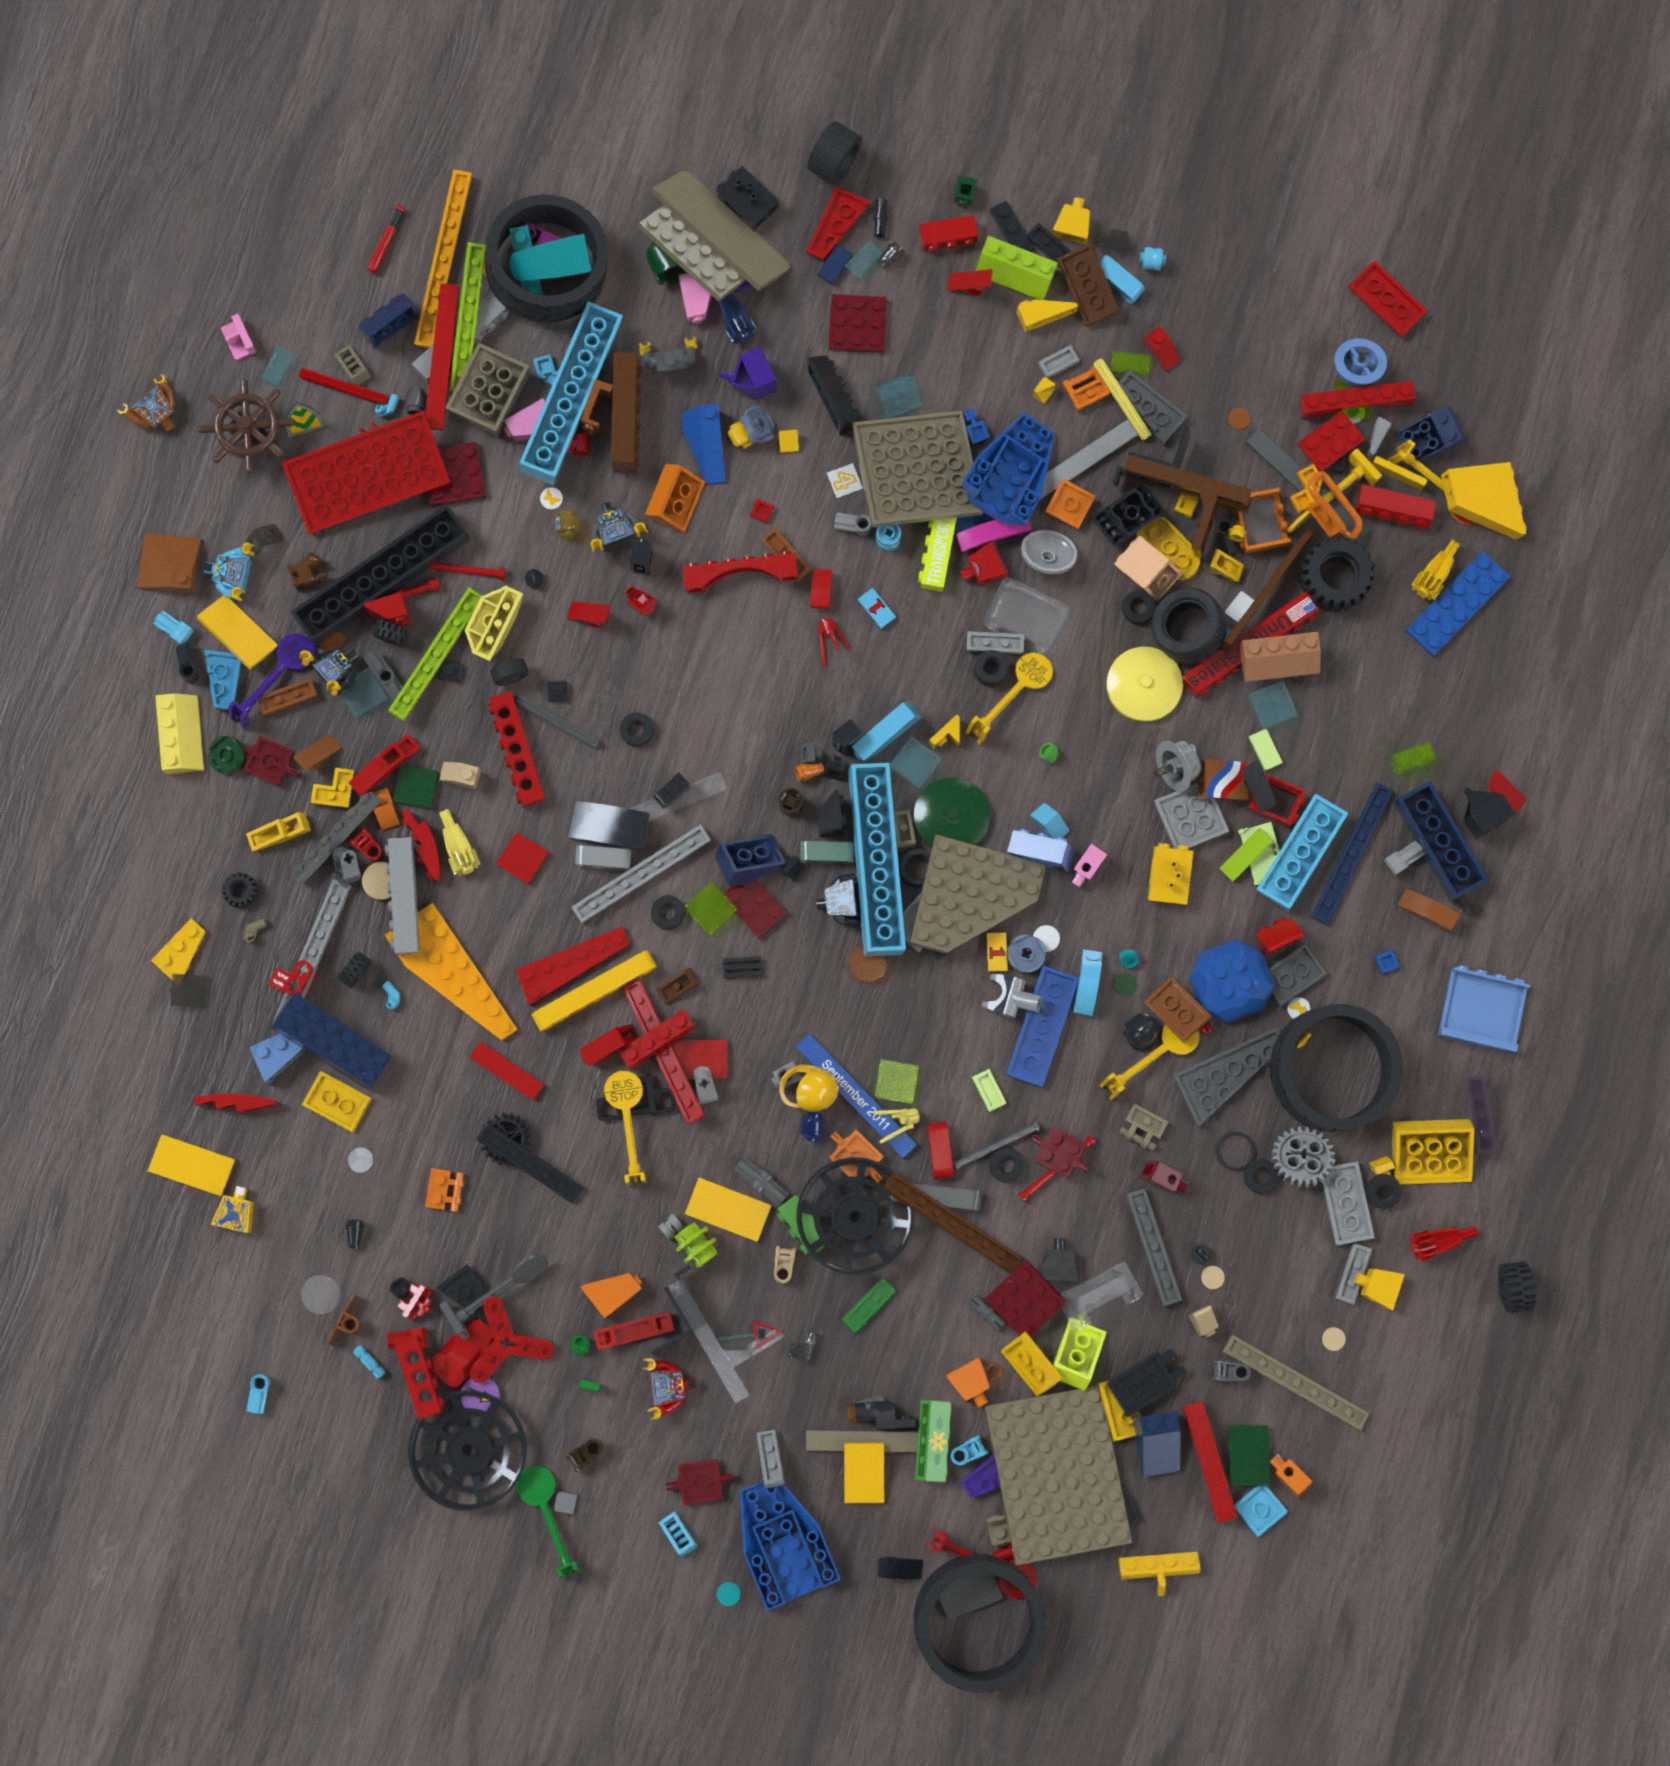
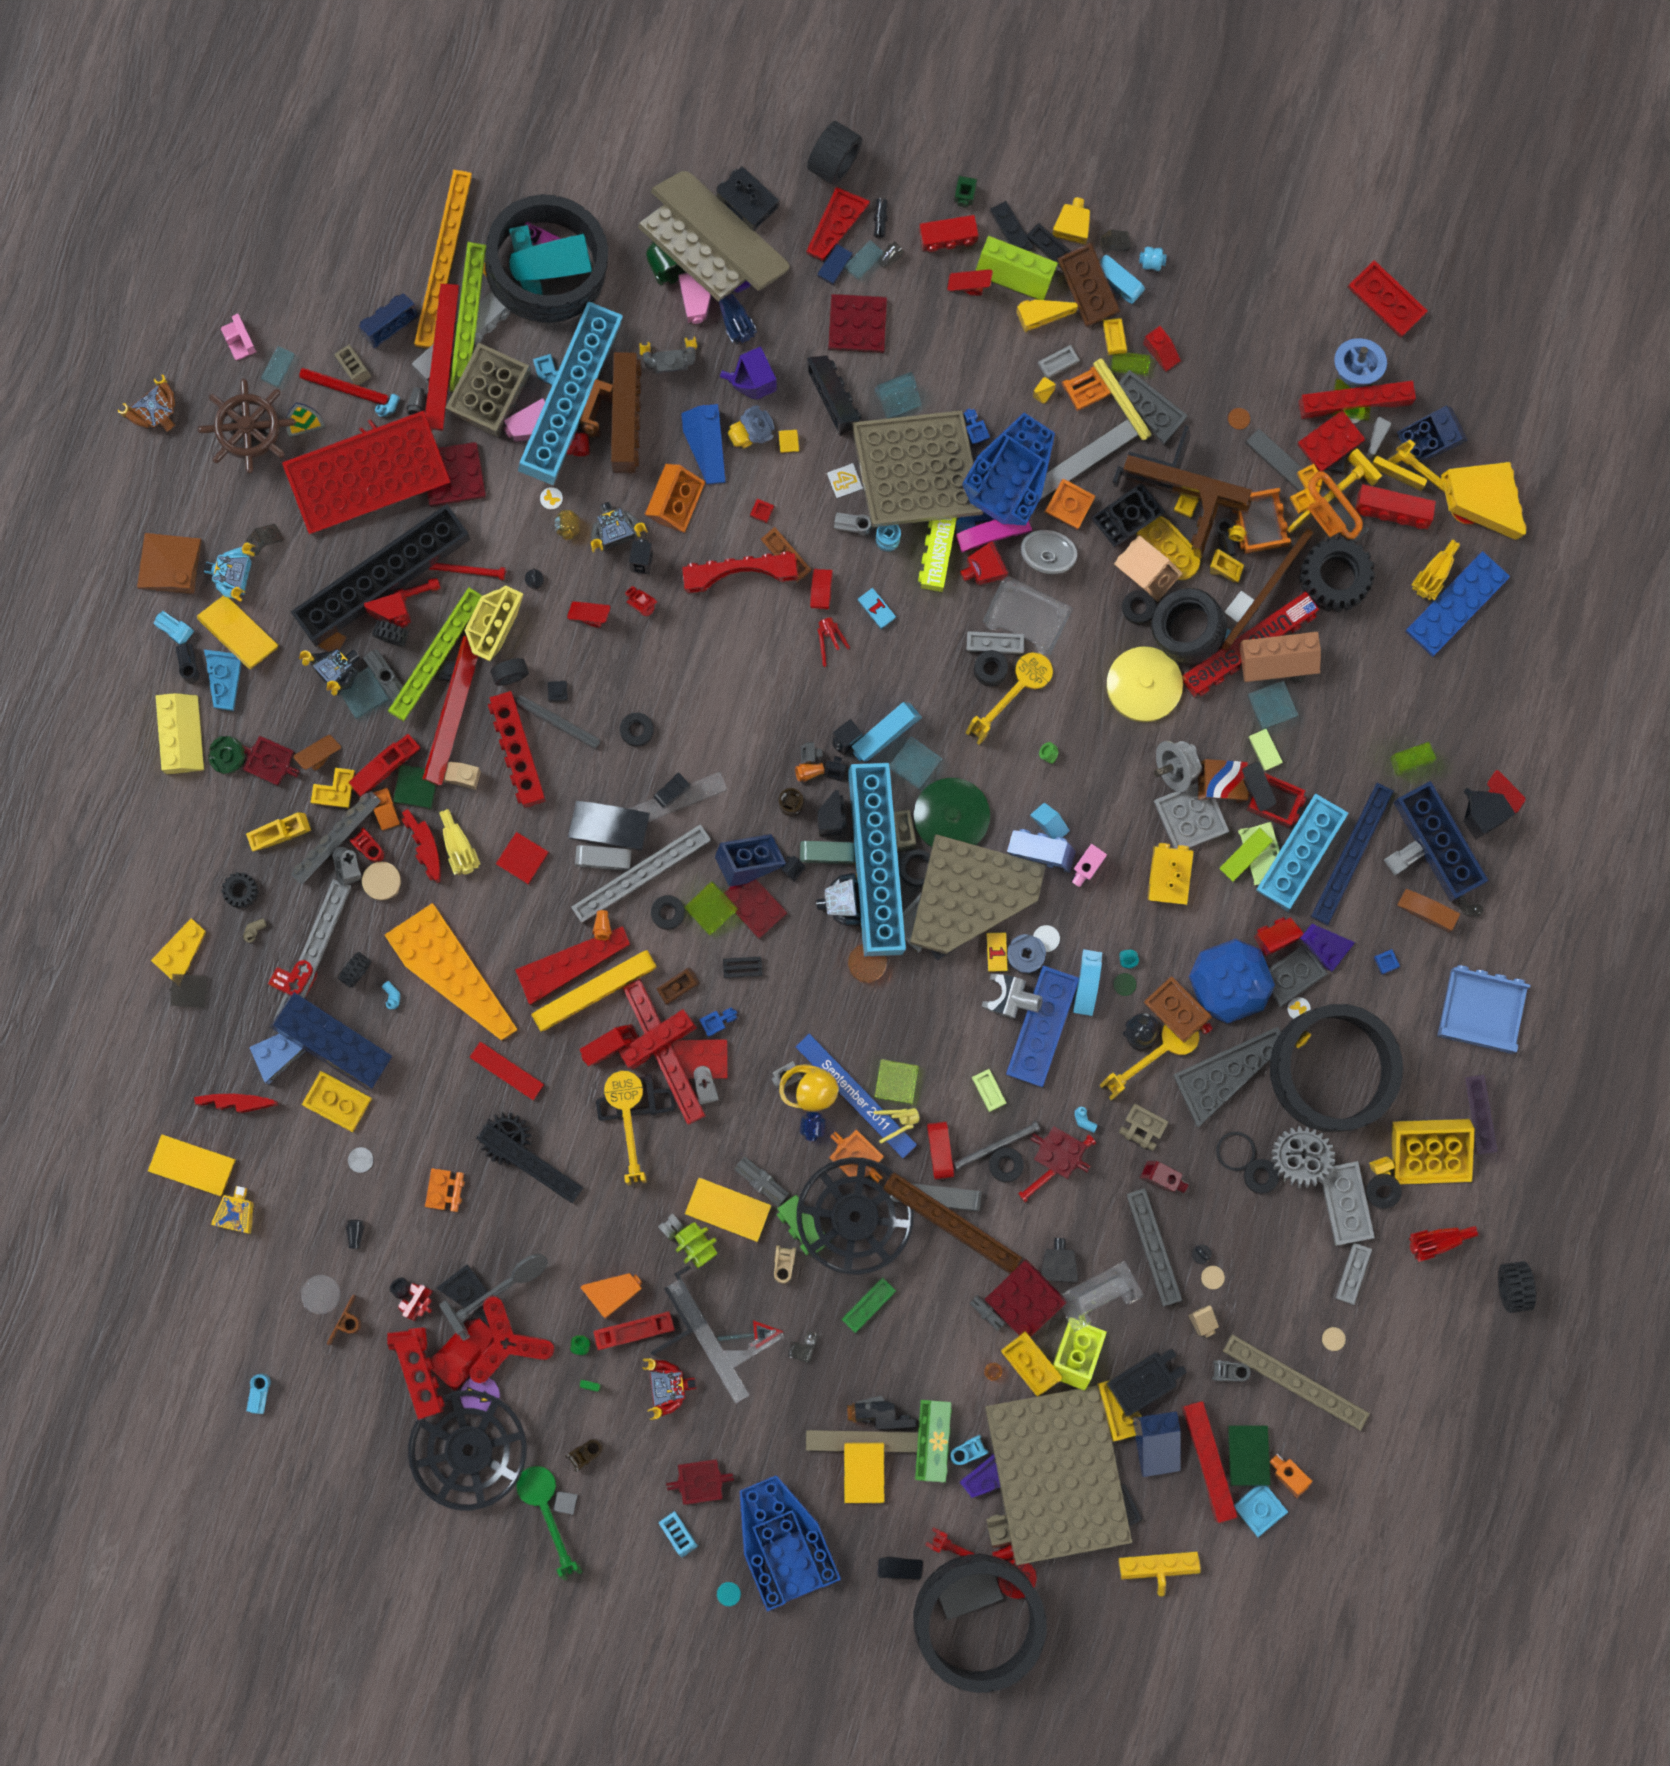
(287, 697): dark orange plate -> none
(288, 655): dark purple piece -> none
(305, 575): reddish brown animal -> none
(369, 1362): medium azure axle -> none
(380, 251): red piece -> none
(403, 896): light grey brick -> none
(451, 714): none -> tile
(602, 926): none -> orange cone
(713, 1022): none -> blue plate
(770, 1458): light grey tile -> none
(951, 729): yellow slope -> none
(970, 1382): orange torso -> none
(1082, 1120): none -> medium azure arm
(1114, 336): none -> yellow tile
(1326, 945): none -> dark purple wing
(1380, 1286): yellow torso -> none

